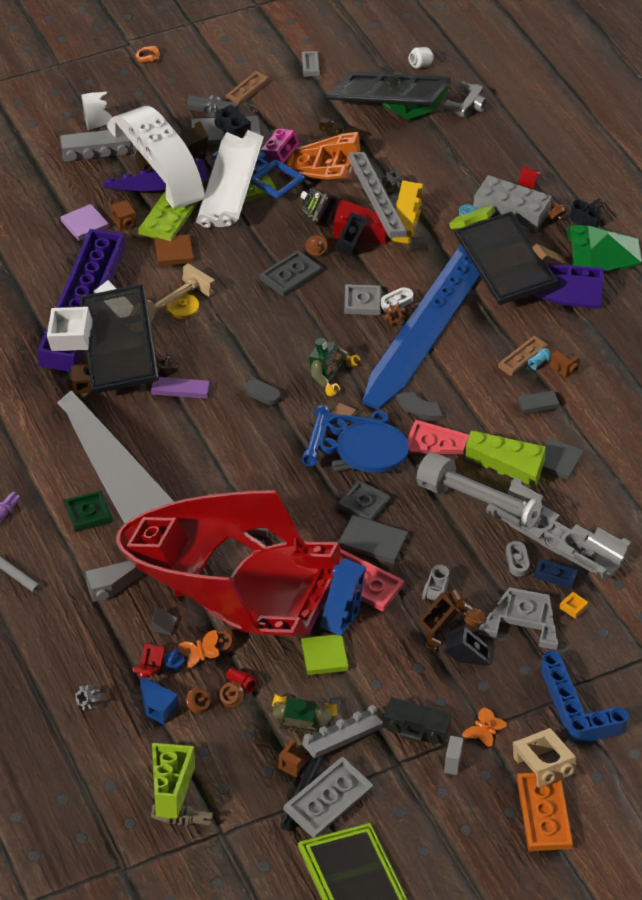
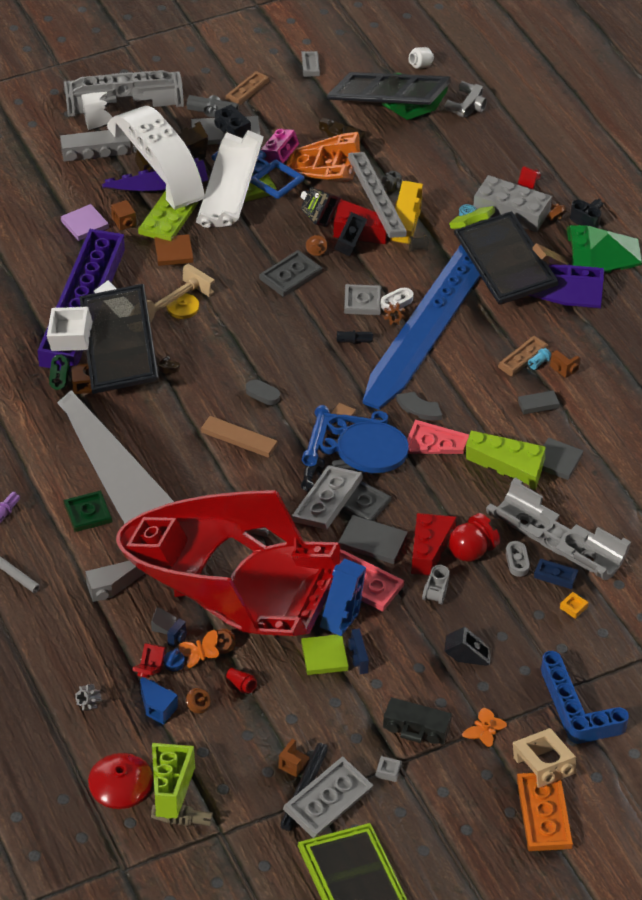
(54, 371): none -> dark green beam
(124, 788): none -> red dish
(153, 58): orange piece -> none
(160, 86): none -> light grey piece
(177, 633): none -> dark blue plate
(180, 387): medium lavender tile -> none
(231, 694): dark orange hat -> none
(239, 436): none -> medium nougat tile
(302, 714): torso -> none
(308, 474): none -> black arm
(326, 362): torso -> none
(327, 497): none -> light grey plate
(342, 732): light grey hinge -> none
(353, 336): none -> black axle
(360, 656): none -> dark blue plate
(388, 769): none -> light grey tile
(430, 540): none -> red wedge
(439, 473): light grey piece -> none
(441, 613): reddish brown torso -> none
(453, 755): light grey piece -> none
(473, 539): none -> red tile
(475, 617): dark orange hat -> none
(526, 610): light grey wing -> none

